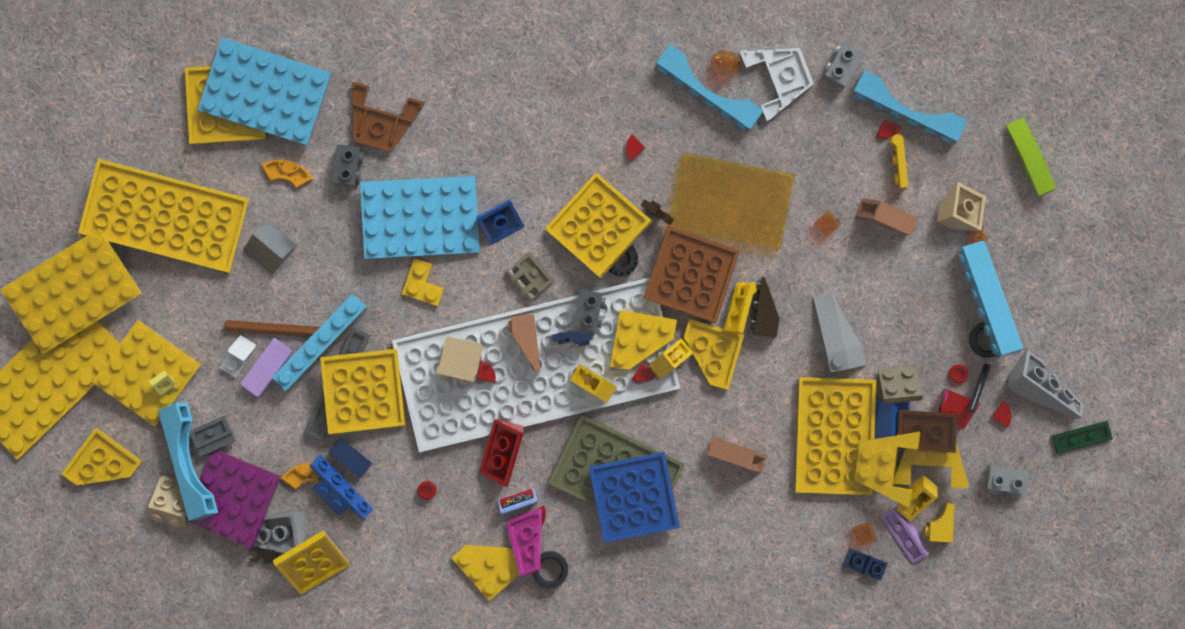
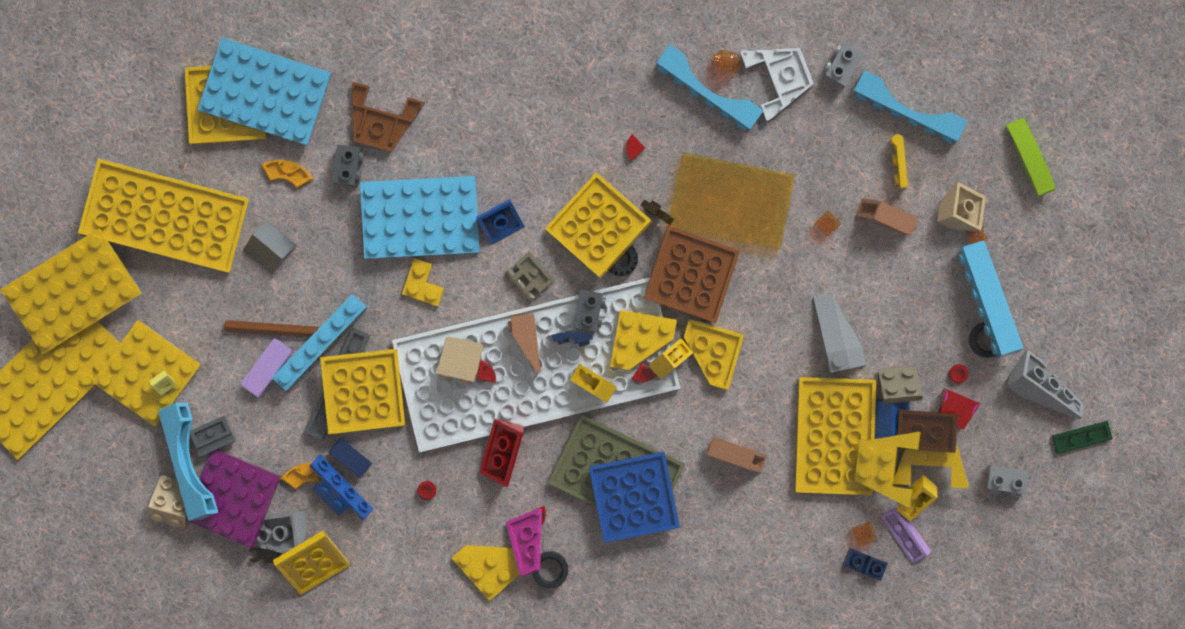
(101, 460): yellow plate -> none
(238, 356): white slope -> none
(517, 500): slope -> none
(740, 307): yellow plate -> none
(766, 317): dark brown slope -> none
(887, 130): red tile -> none
(942, 527): yellow arch -> none
(978, 389): black bar -> none
(1003, 414): red tile -> none

